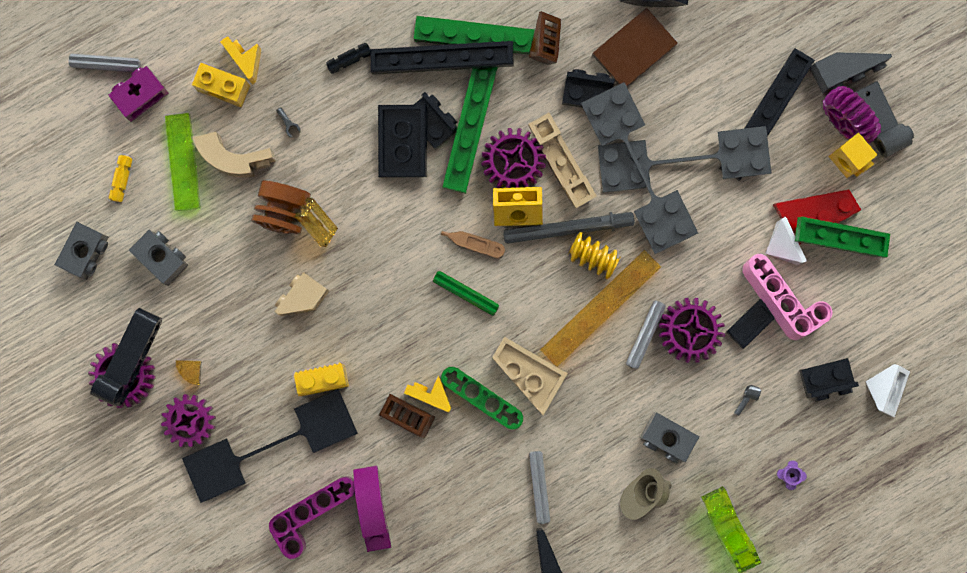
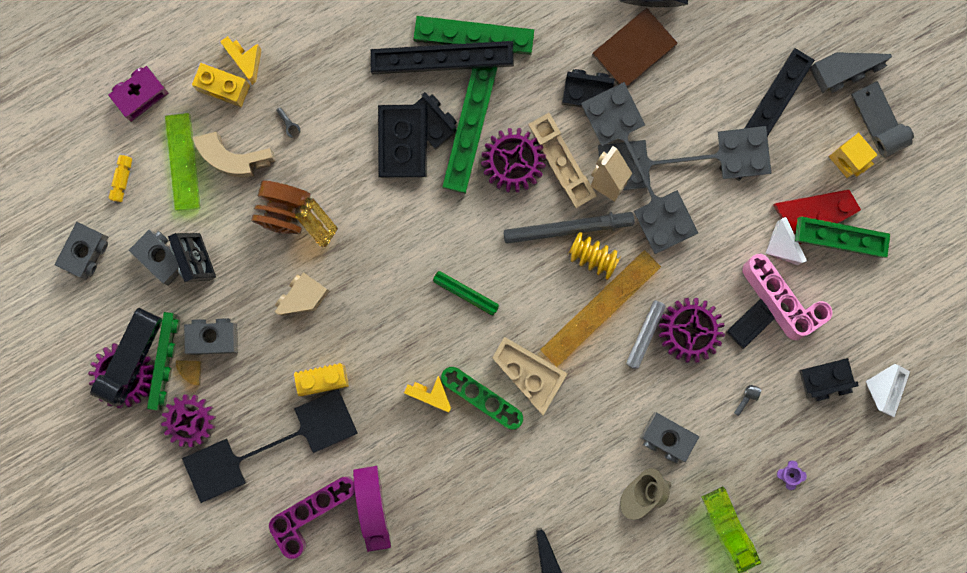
(104, 62): light grey axle -> none
(165, 351): none -> green plate
(191, 257): none -> black piece
(196, 337): none -> dark grey brick
(348, 58): black axle -> none
(425, 425): reddish brown slope -> none
(476, 243): medium nougat piece -> none
(517, 206): yellow brick -> none
(536, 52): reddish brown slope -> none
(539, 487): light grey axle -> none
(611, 174): none -> tan slope
(851, 114): magenta gear -> none

